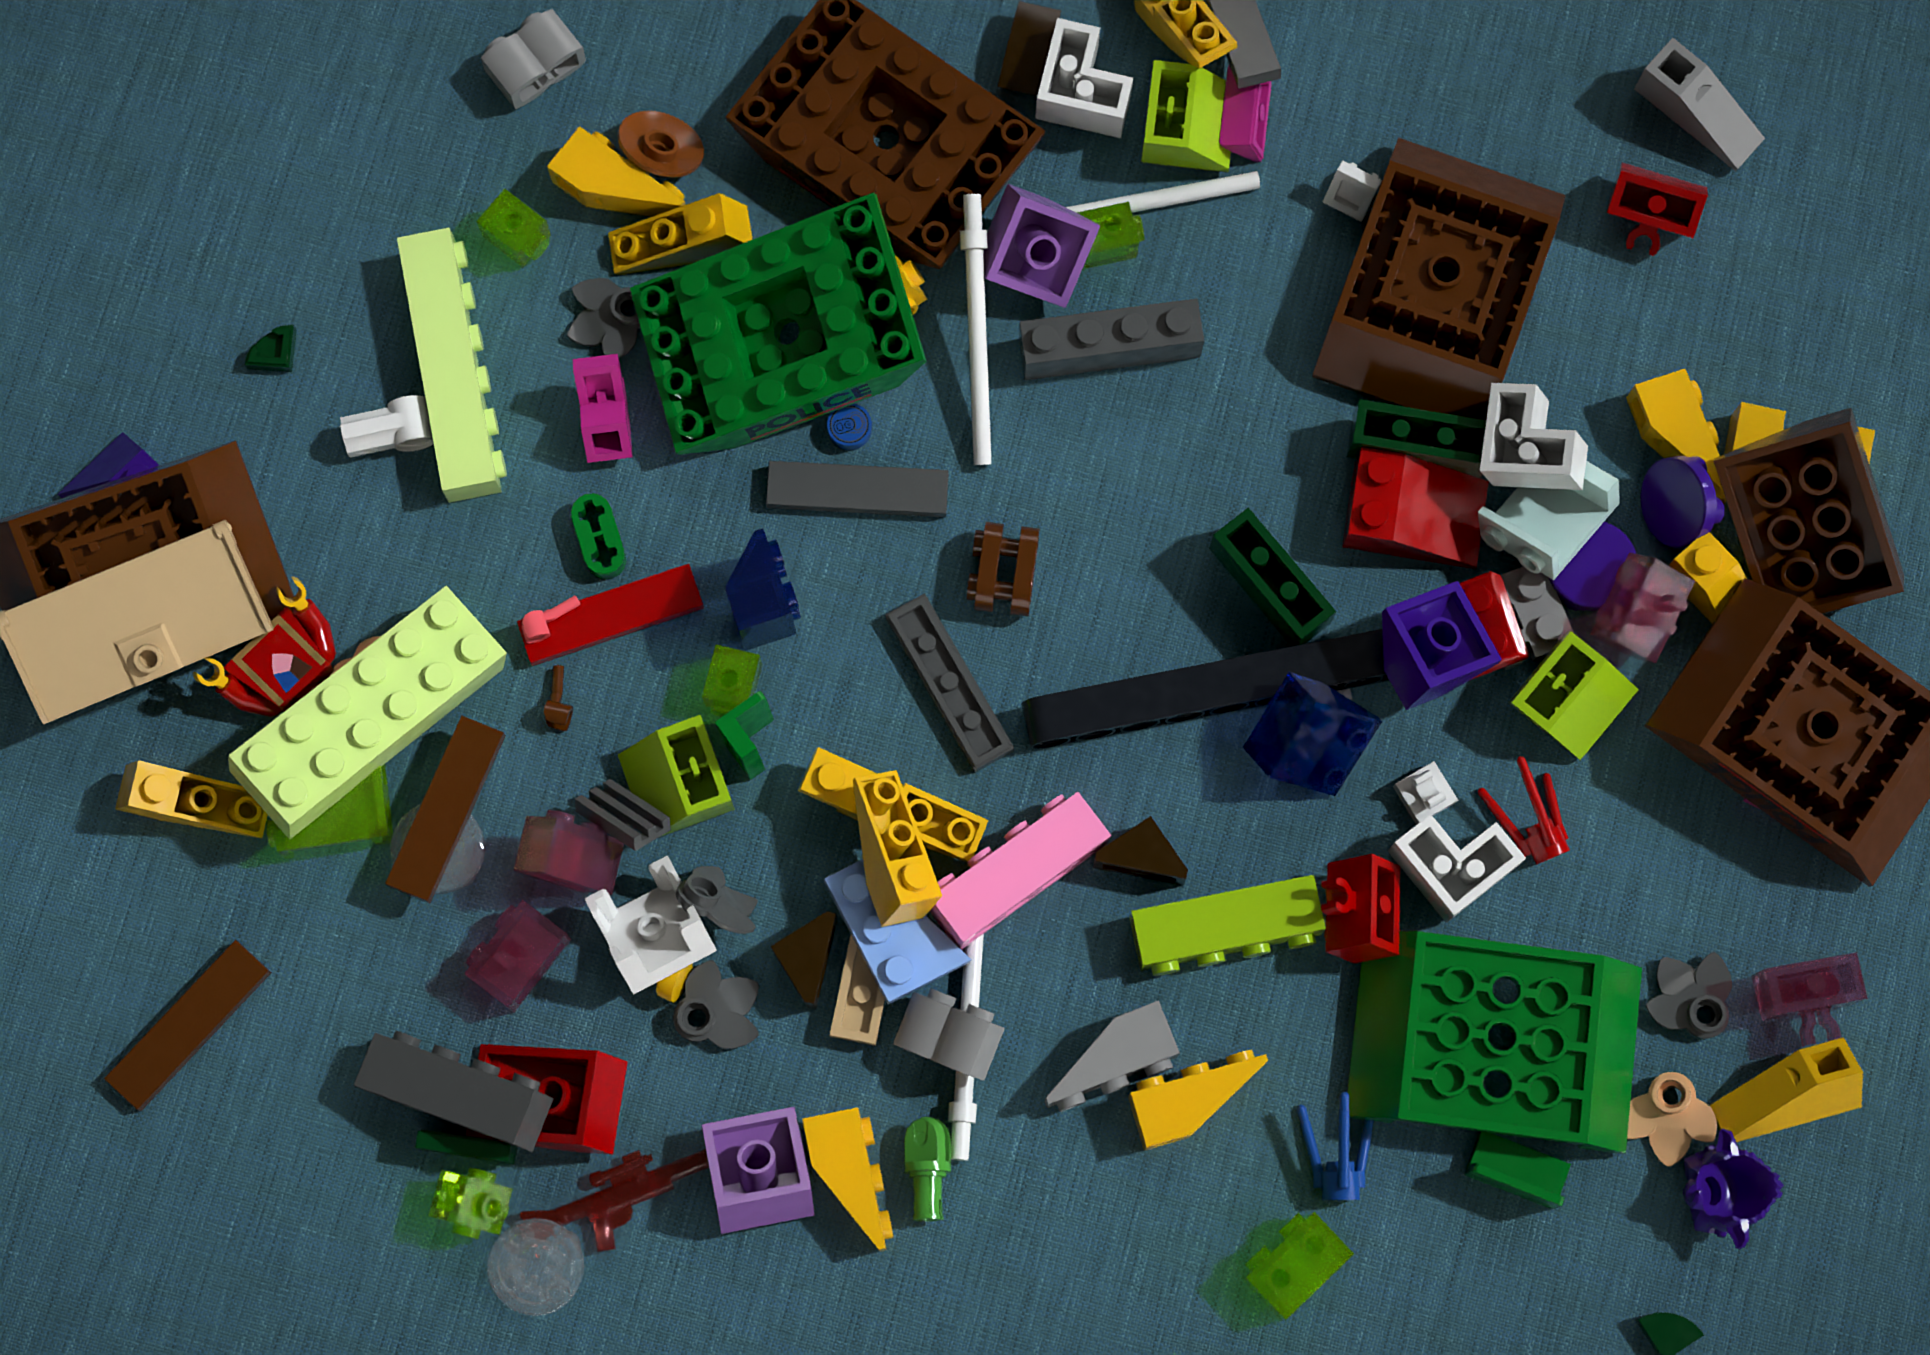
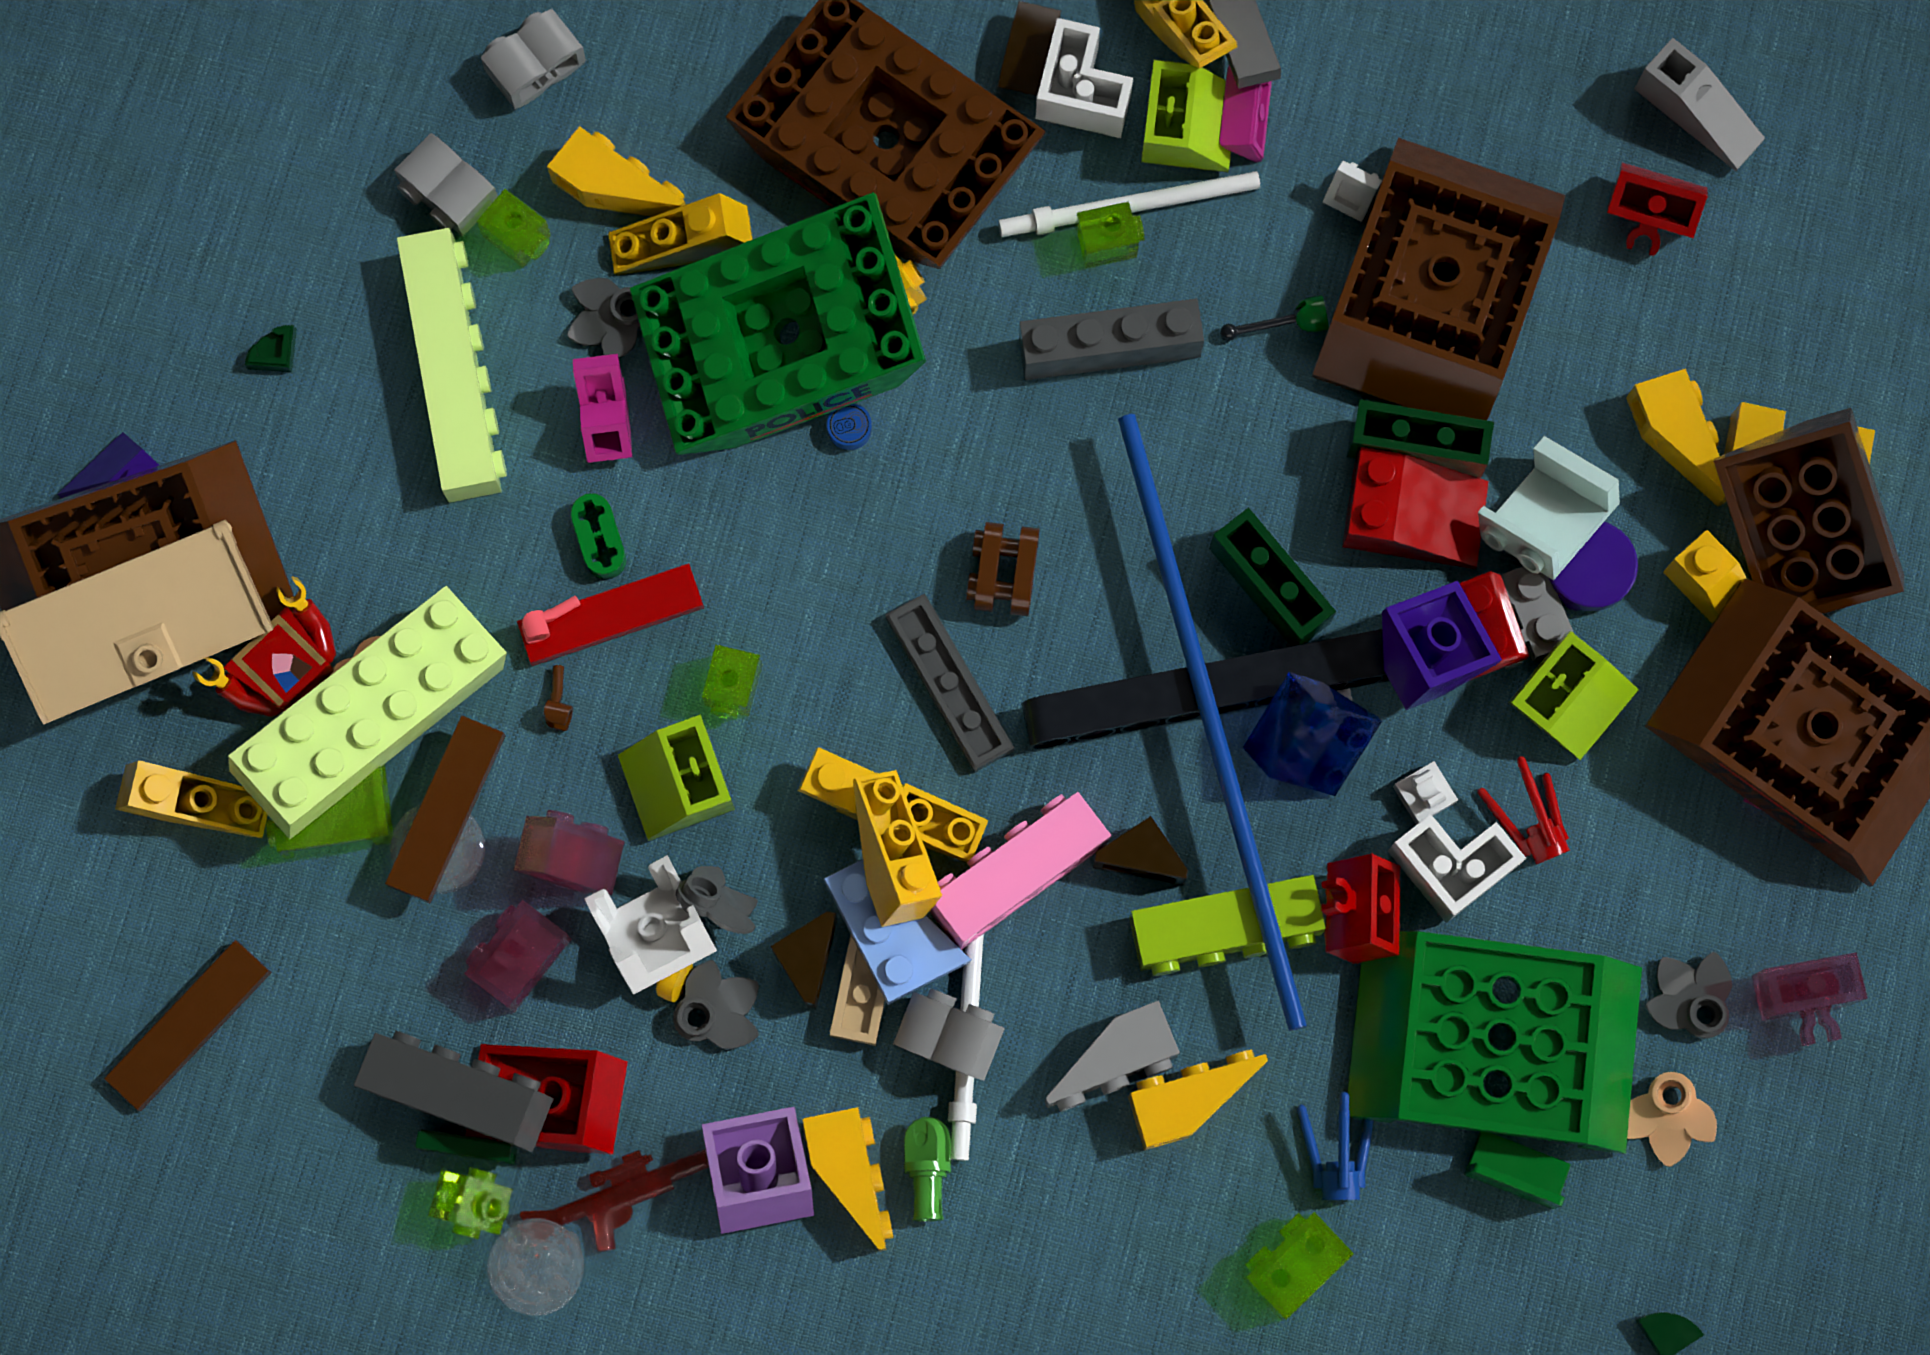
(399, 426): white piece -> none
(445, 185): none -> light grey brick
(628, 811): dark grey tile -> none
(660, 143): dark orange dish -> none
(738, 727): green panel -> none
(757, 598): clear blue slope -> none
(857, 489): dark grey tile -> none
(974, 241): white bar -> none
(1037, 246): medium lavender slope -> none
(1212, 724): none -> blue piece
(1308, 315): none -> hinge
(1519, 447): white brick -> none
(1642, 607): clear pink brick -> none
(1679, 500): dark purple tile -> none
(1728, 1189): dark purple hair -> none
(1793, 1092): yellow slope -> none

